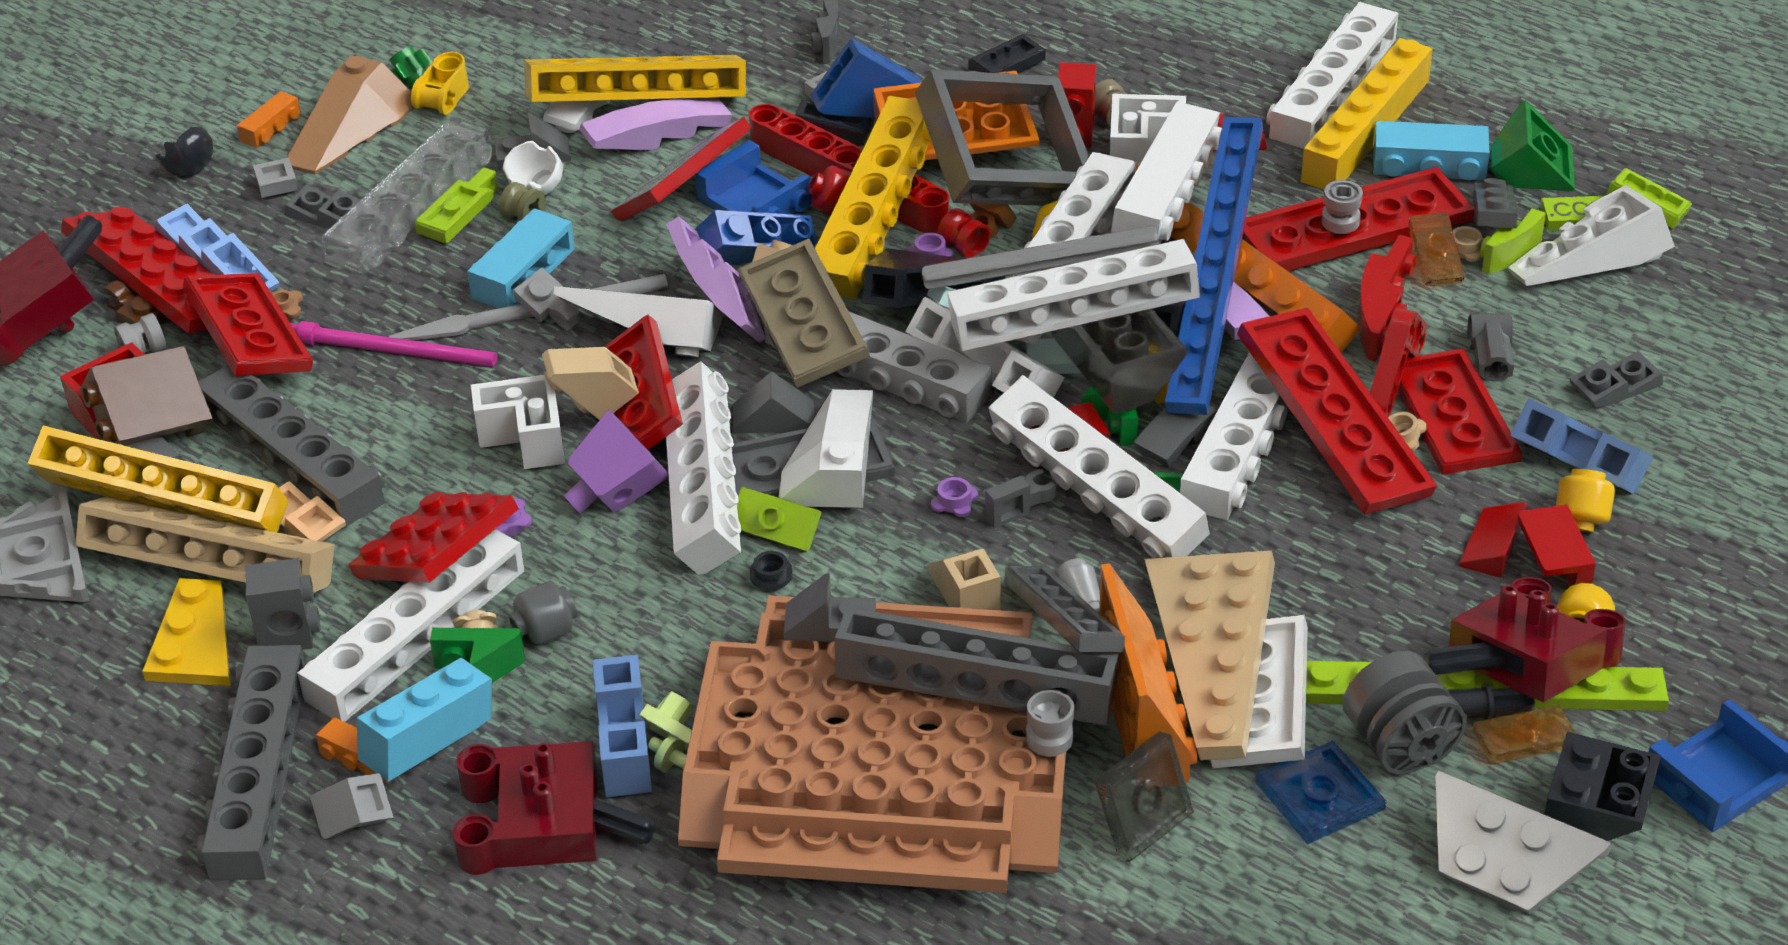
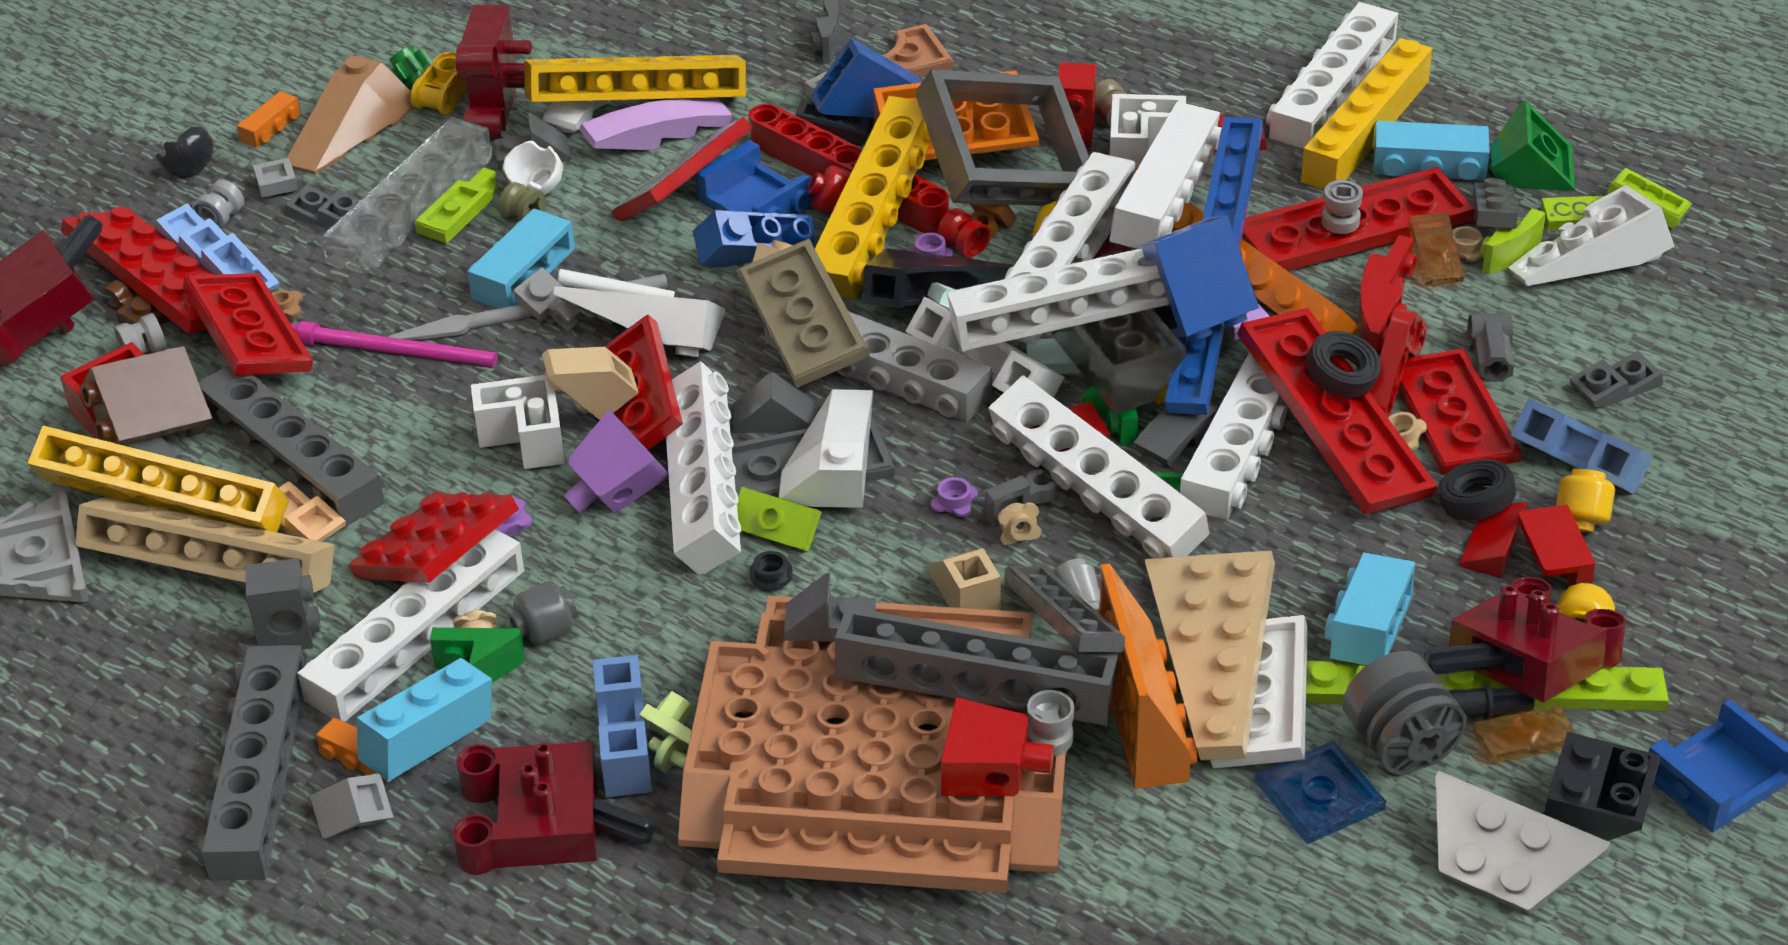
(192, 637): yellow wing -> none
(219, 203): none -> light grey wheel
(490, 66): none -> dark red piece
(592, 282): none -> white bar
(715, 277): lavender slope -> none
(919, 51): none -> nougat tile
(989, 751): none -> red torso
(1009, 56): black plate -> none
(1017, 513): none -> tan plate
(1037, 257): light grey axle -> none
(1144, 796): clear smoke tile -> none
(1203, 277): none -> blue panel
(1336, 380): none -> black tyre
(1370, 609): none -> medium azure brick
(1480, 504): none -> black tyre

